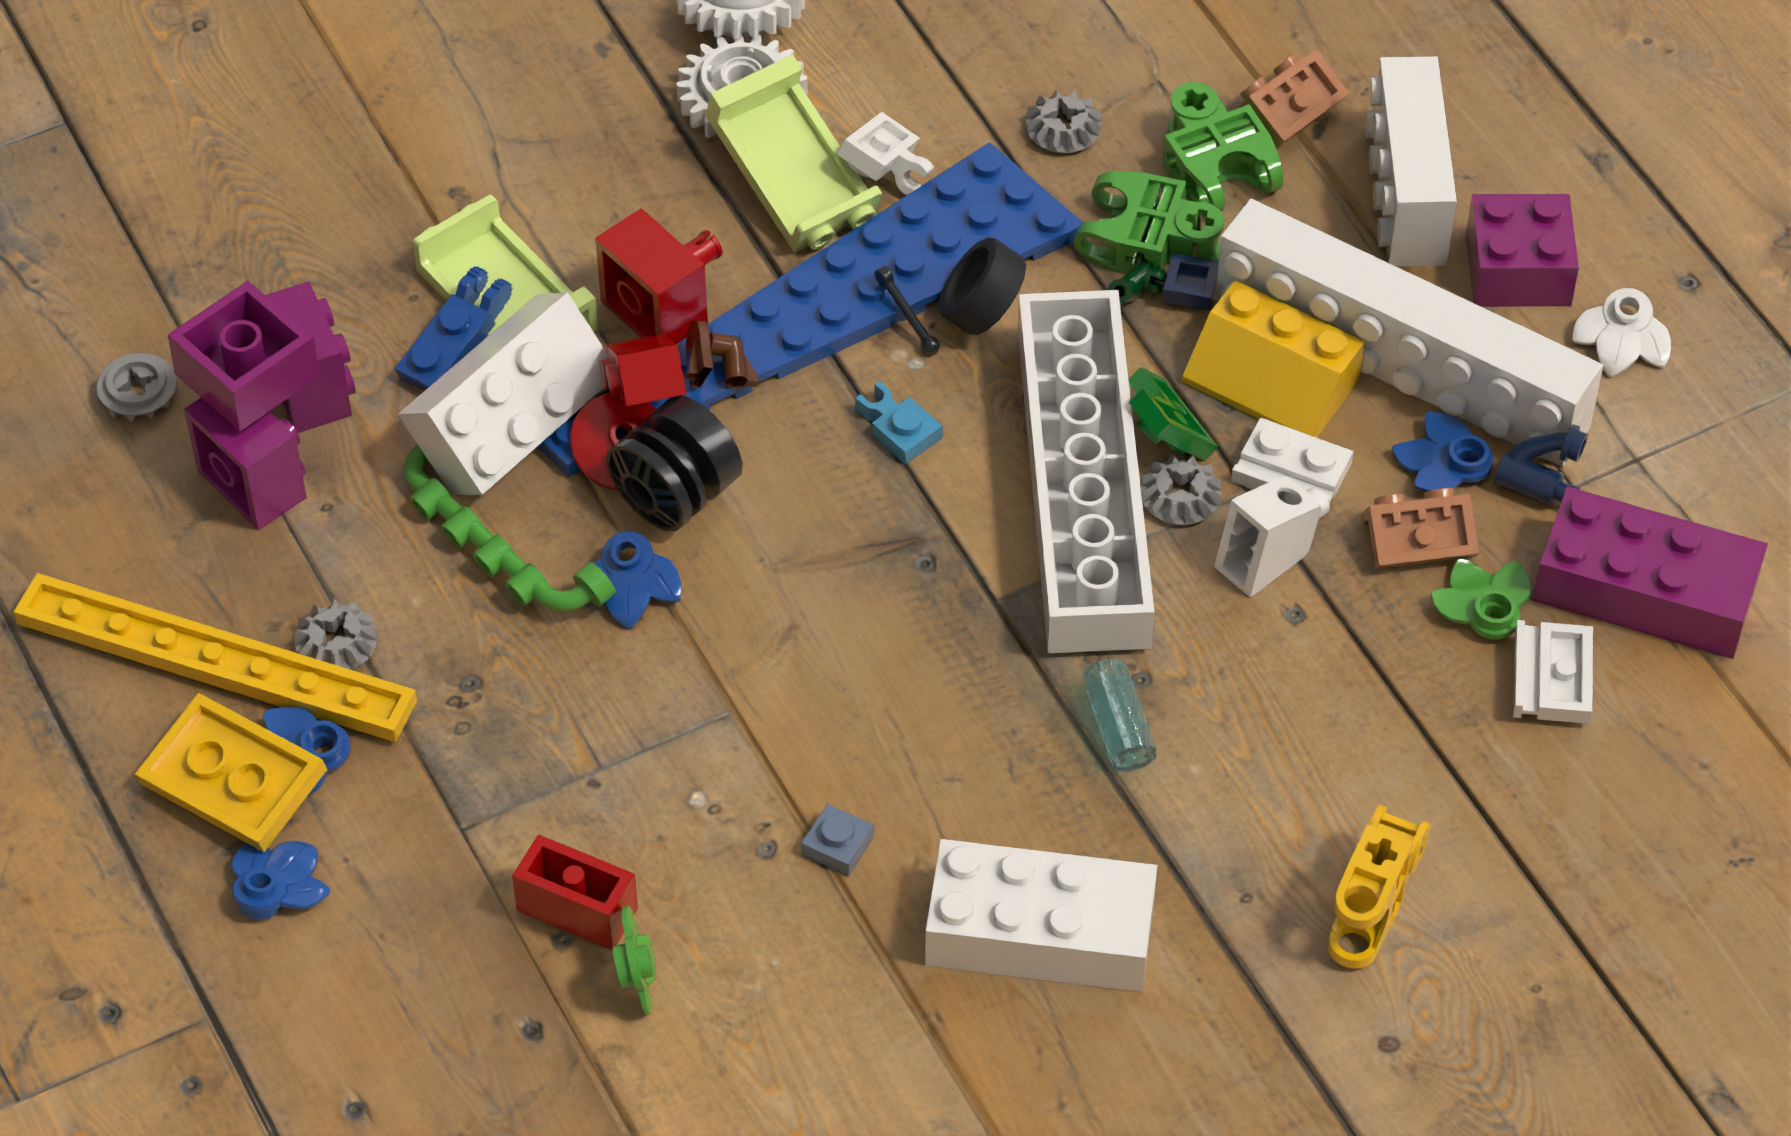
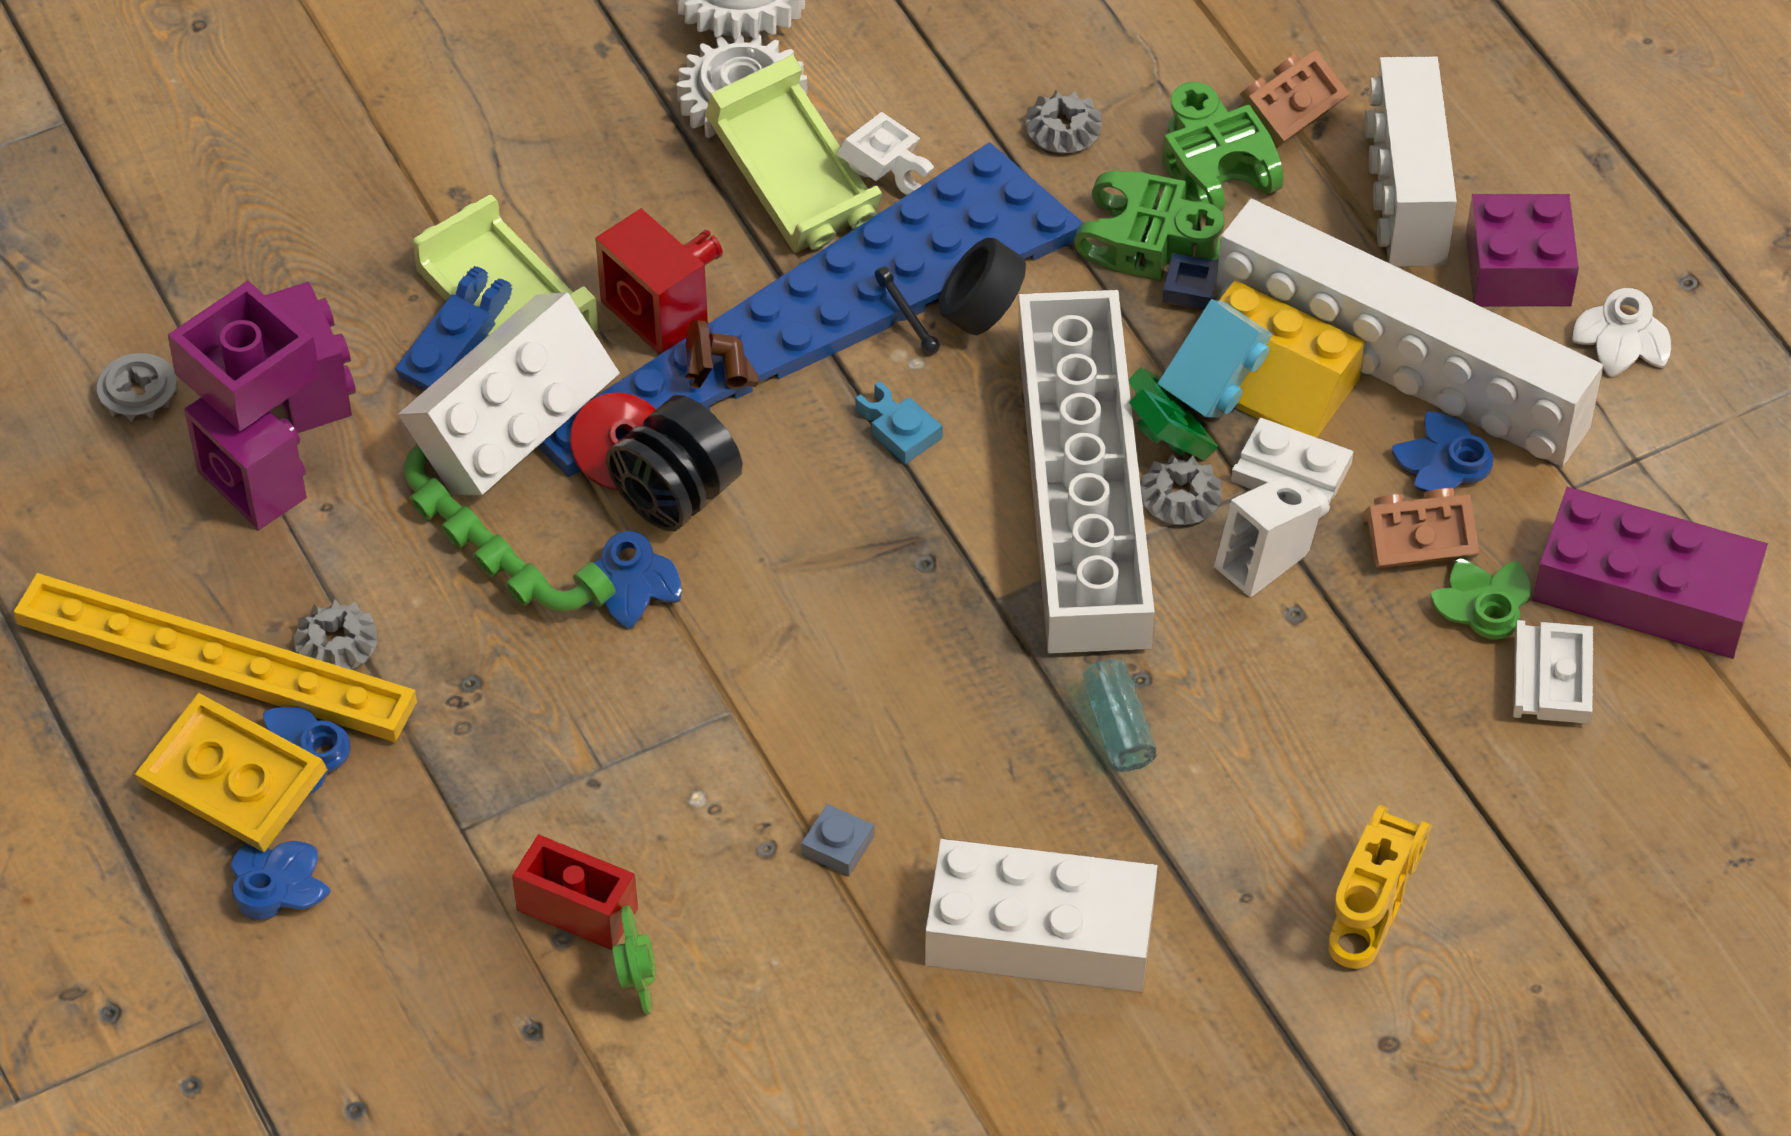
(643, 369): red brick -> none
(1138, 281): dark green arm -> none
(1216, 360): none -> medium azure brick
(1536, 481): dark blue plant -> none

